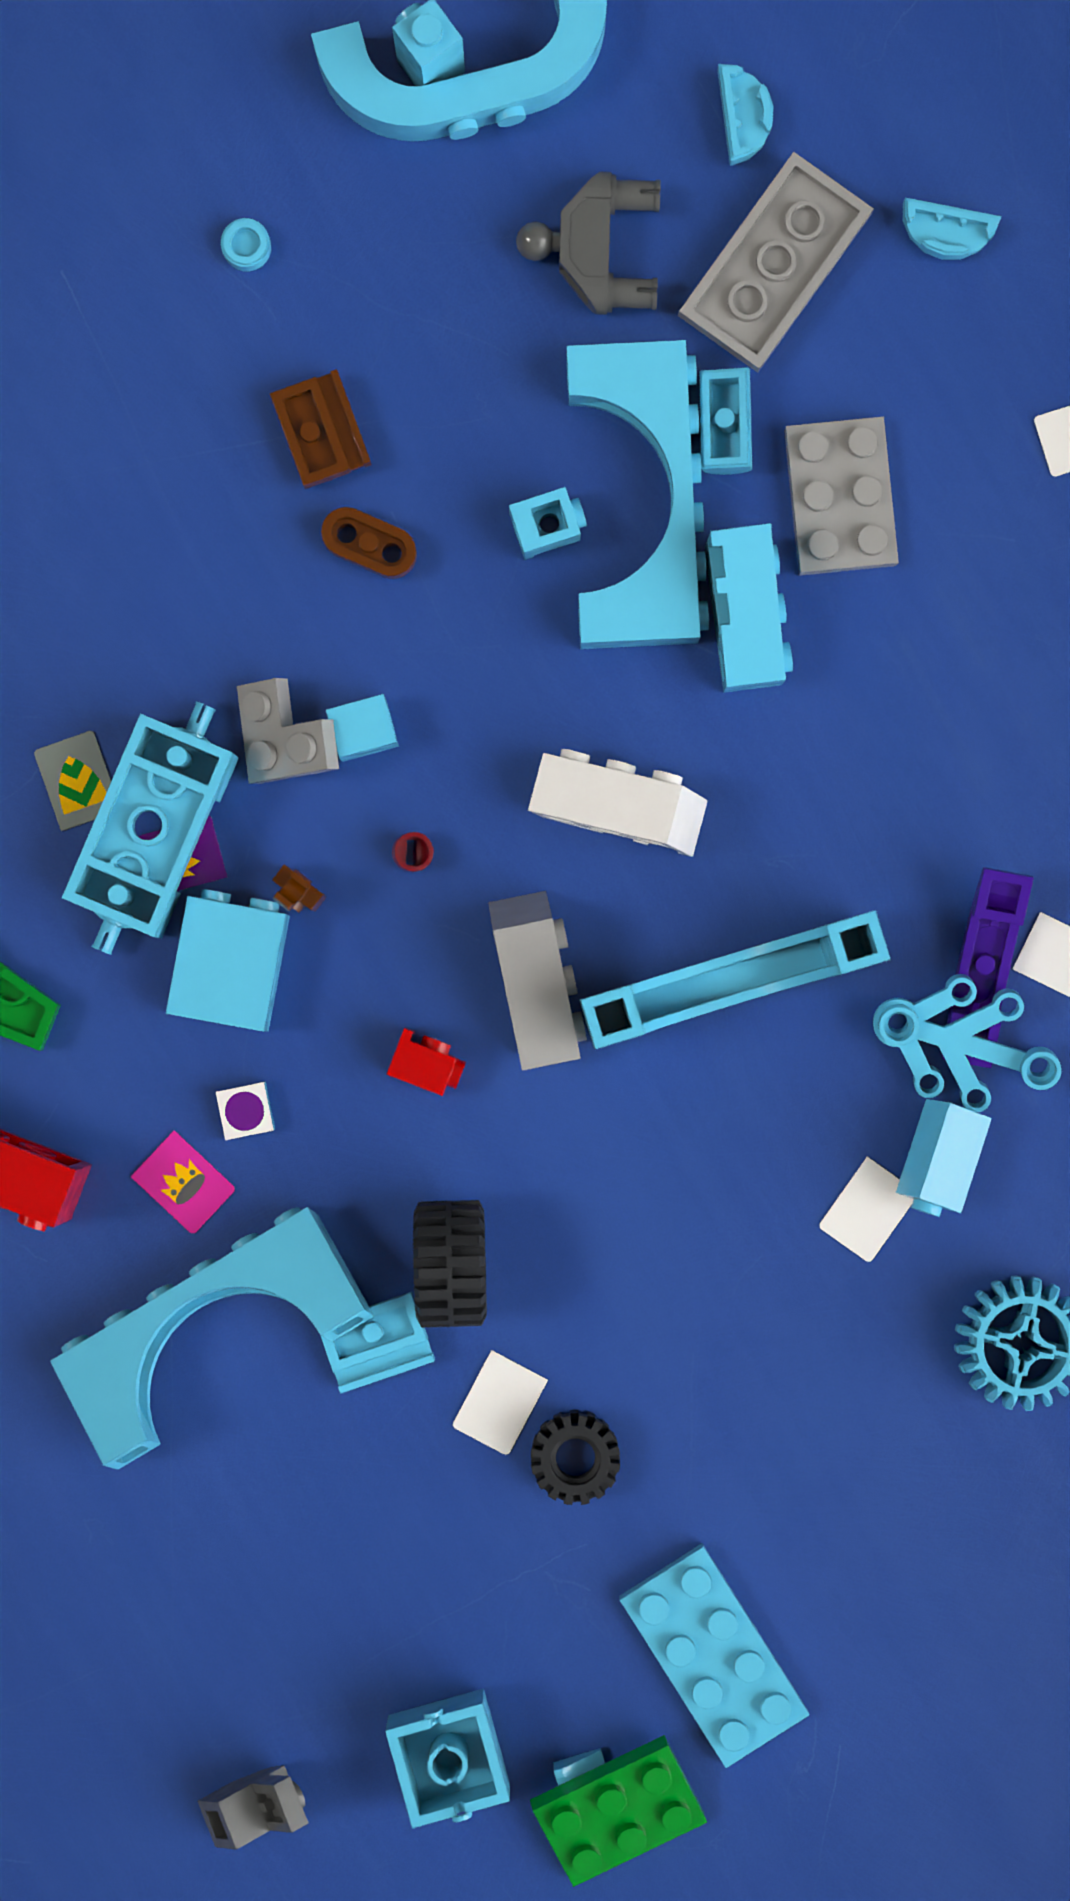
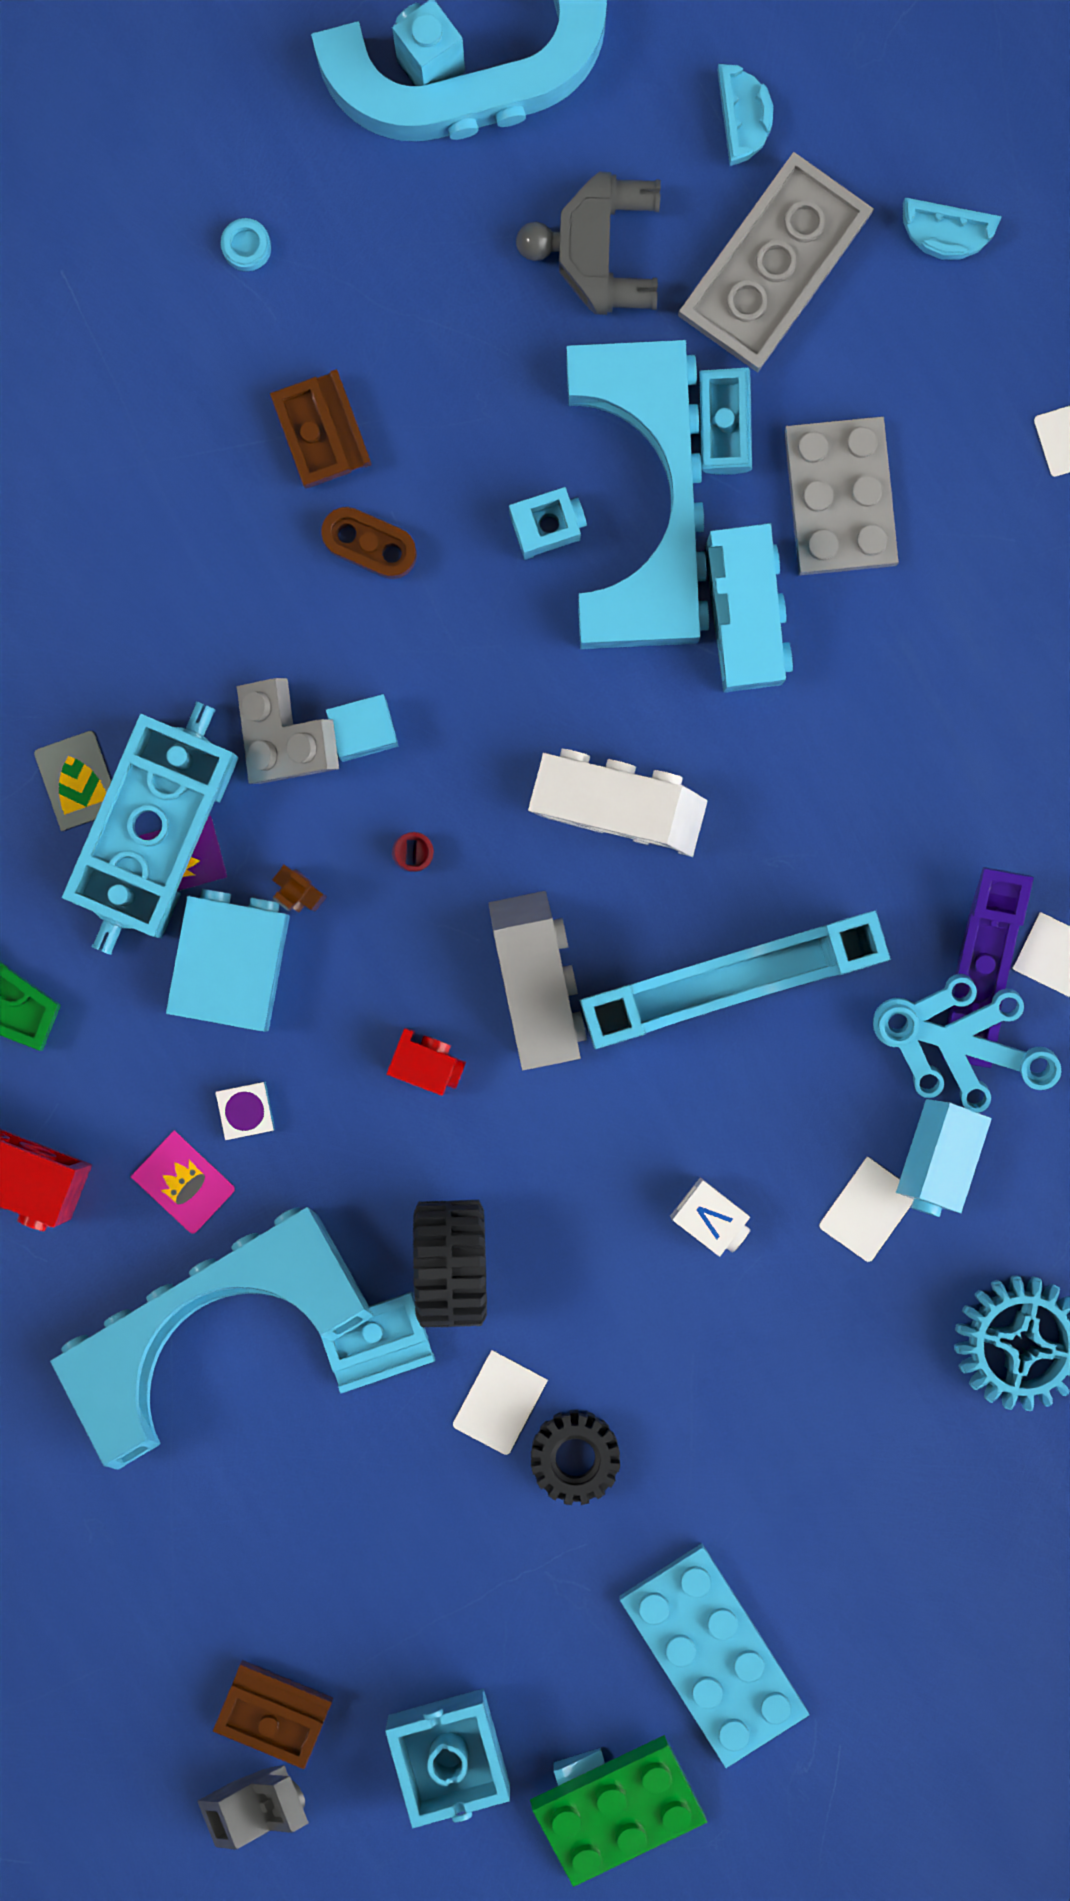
(273, 1714): none -> reddish brown plate
(712, 1218): none -> white brick

